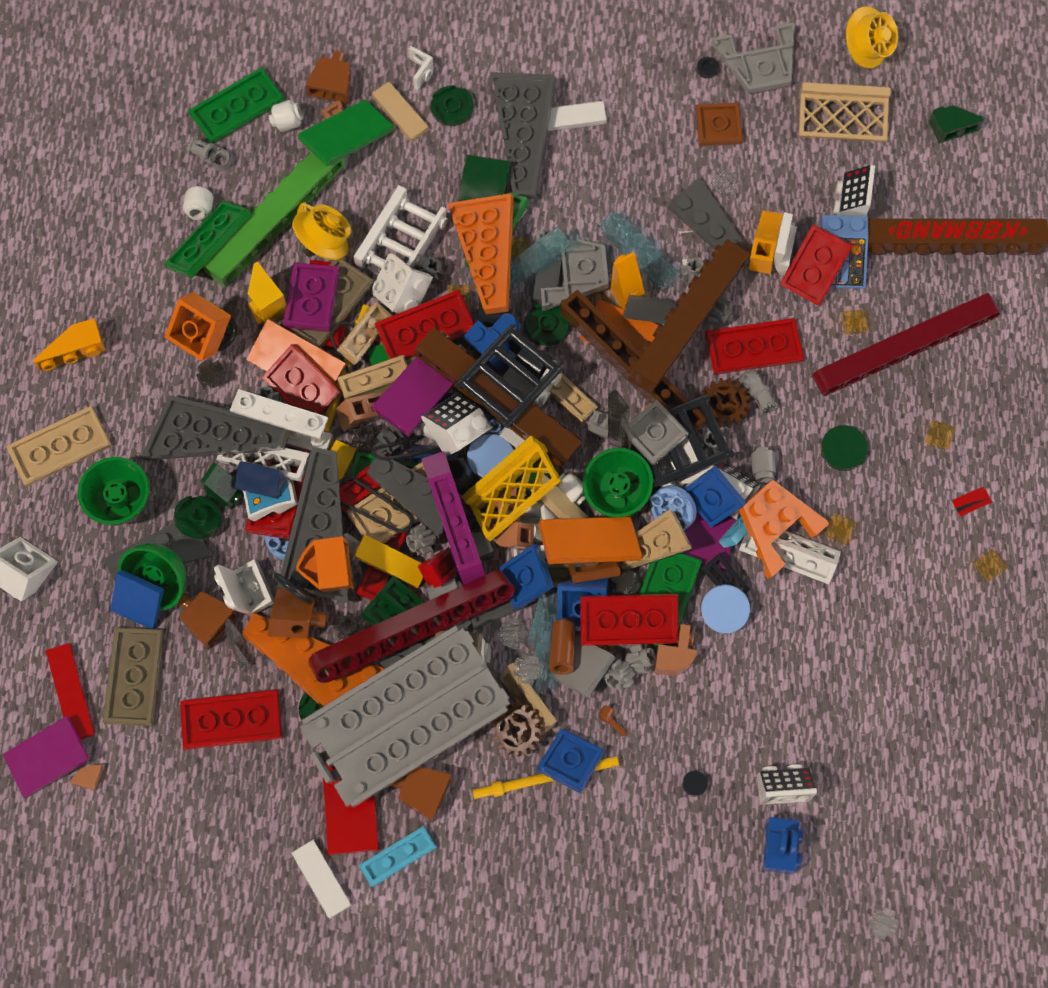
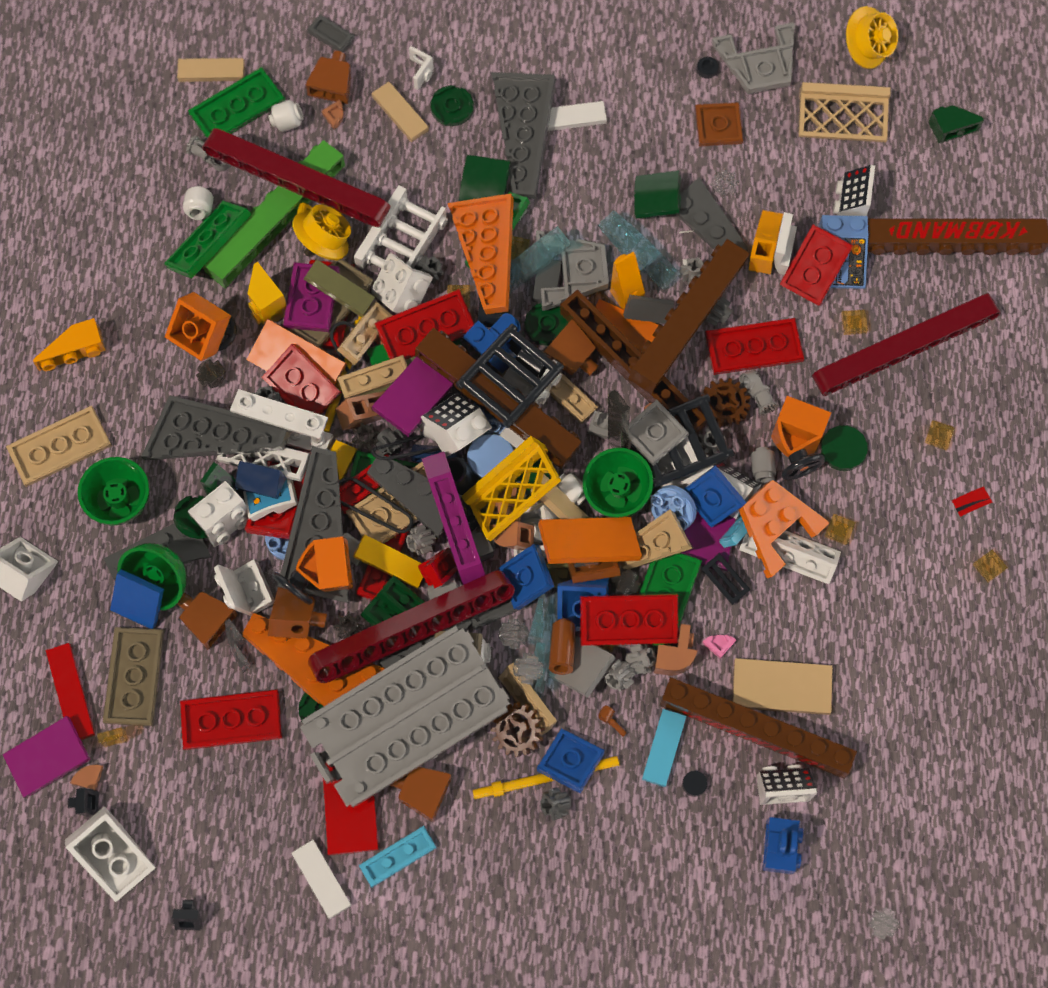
(85, 802): none -> black tile
(109, 854): none -> white slope
(112, 737): none -> clear yellow tile
(187, 917): none -> black tile
(210, 69): none -> tan tile
(220, 514): none -> white bracket
(296, 177): none -> dark red beam
(330, 34): none -> dark grey tile
(339, 288): none -> olive tile
(345, 132): green tile -> none
(555, 803): none -> dark grey gear
(572, 350): none -> dark orange torso
(657, 194): none -> dark green slope
(664, 748): none -> medium azure tile
(719, 644): none -> bright pink tile
(725, 608): light blue tile -> none
(758, 728): none -> reddish brown brick
(783, 686): none -> tan tile
(798, 435): none -> orange piece

